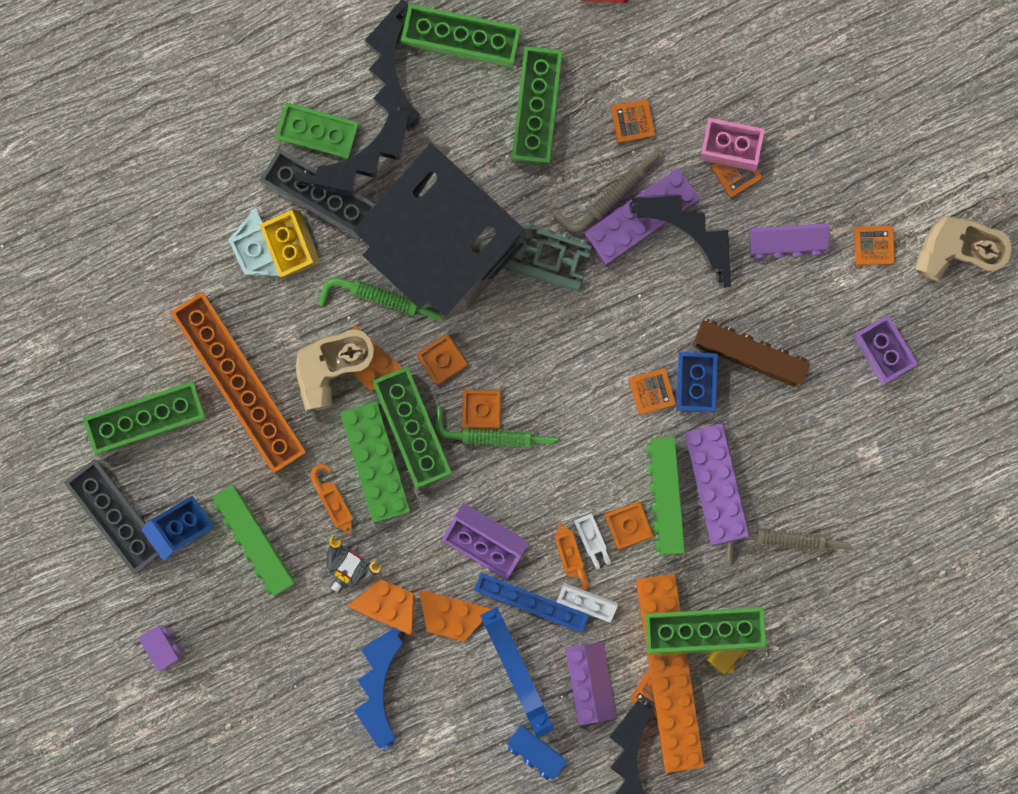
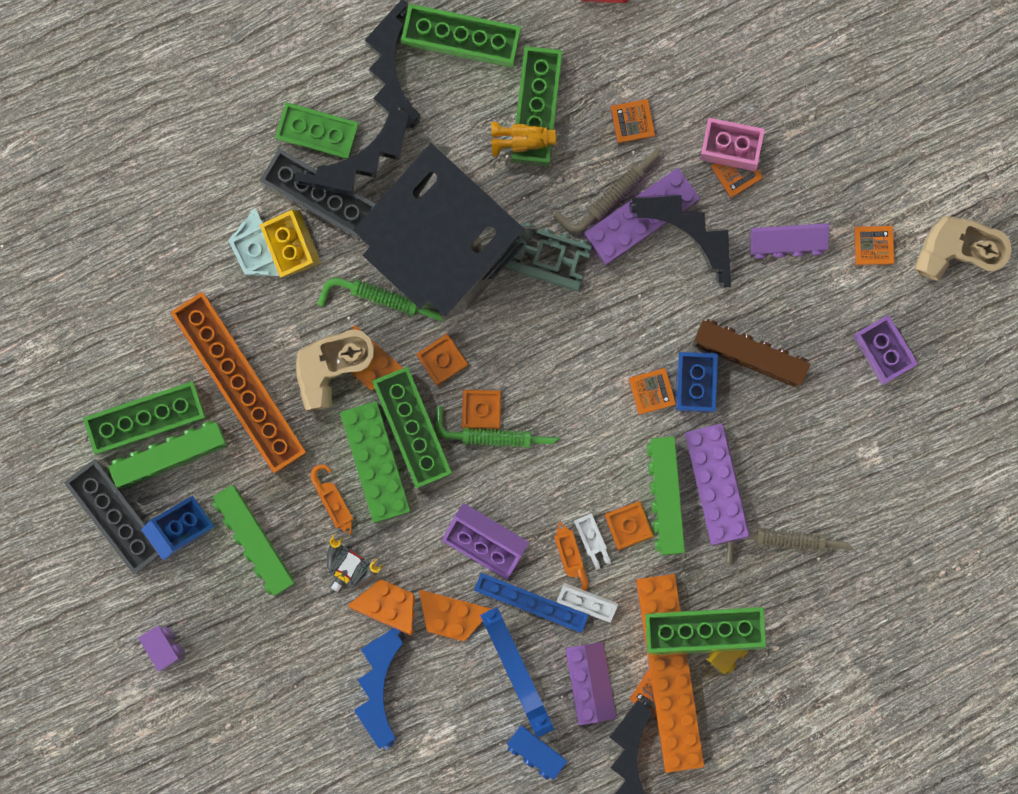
(167, 456): none -> bright green brick
(523, 138): none -> light orange piece

